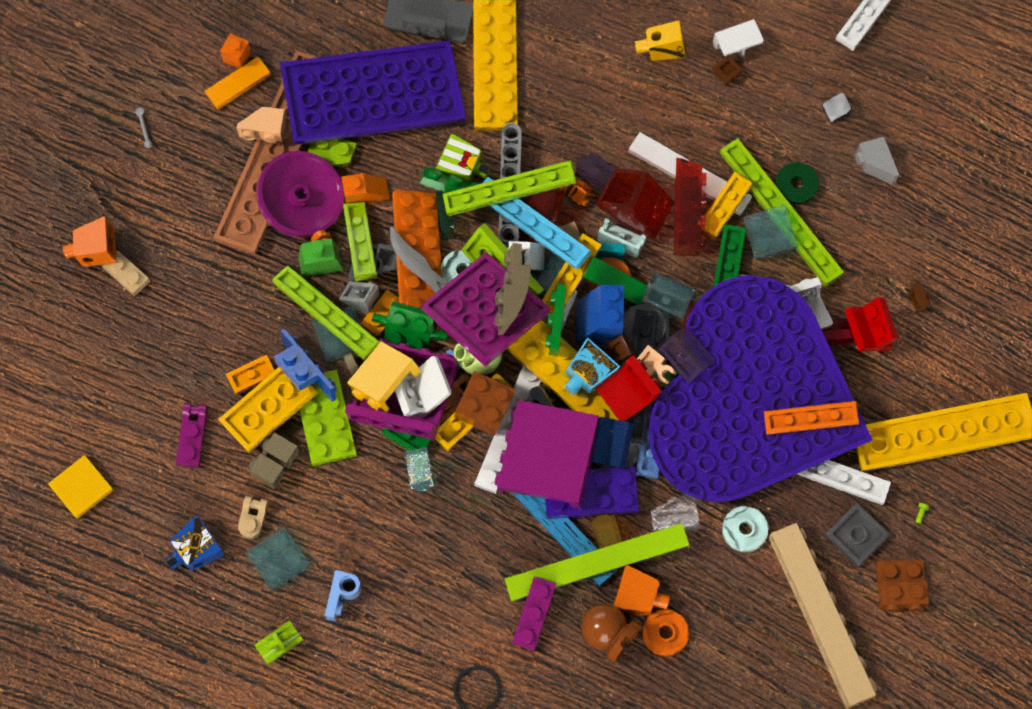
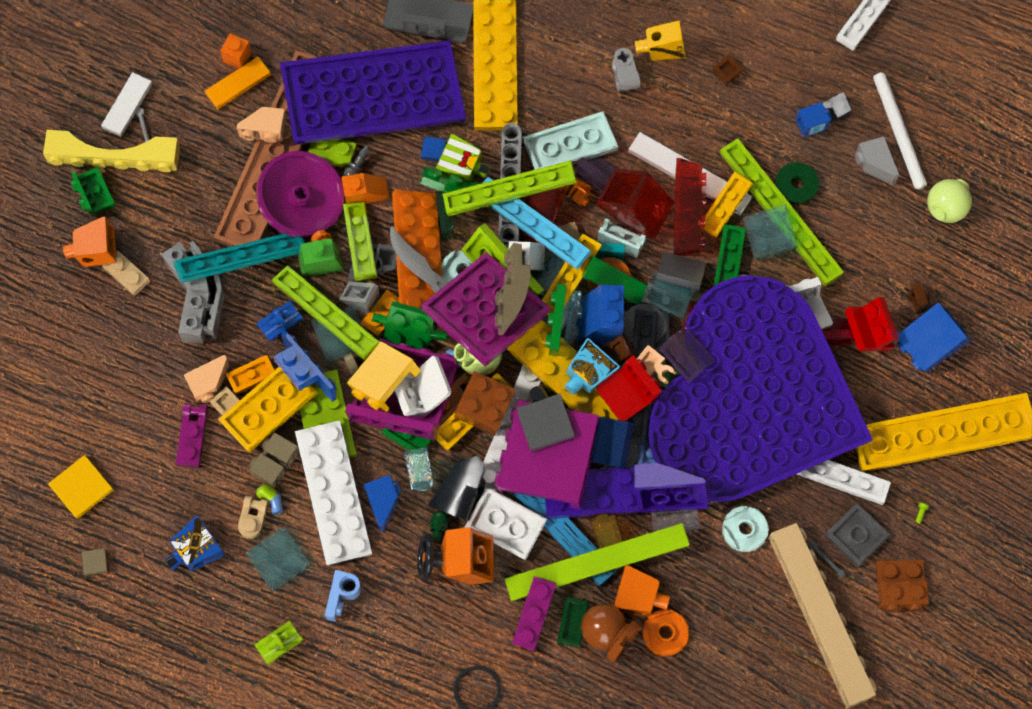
(93, 191): none -> green bracket
(94, 562): none -> dark tan tile
(126, 104): none -> white tile
(157, 153): none -> light yellow arch
(197, 299): none -> light grey brick
(207, 379): none -> light nougat slope
(224, 401): none -> tan plate
(237, 257): none -> teal tile
(272, 495): none -> arm
(282, 318): none -> blue hips
(333, 493): none -> white plate
(355, 168): none -> dark grey bar
(383, 499): none -> blue slope
(432, 149): none -> blue tile
(439, 525): none -> dark green cylinder
(461, 488): none -> black panel
(463, 556): none -> orange piece
(509, 522): none -> white tile
(545, 422): none -> dark grey tile
(570, 627): none -> dark green tile
(574, 311): none -> clear light blue hinge
(580, 138): none -> light aqua tile
(625, 70): none -> light grey piece
(668, 489): none -> dark purple slope
(681, 271): none -> dark grey tile
(738, 38): white panel -> none
(811, 417): orange tile -> none
(813, 119): none -> blue brick
(840, 572): none -> dark grey hinge
(900, 131): none -> white axle
(932, 338): none -> blue slope
(949, 200): none -> yellowish green brick

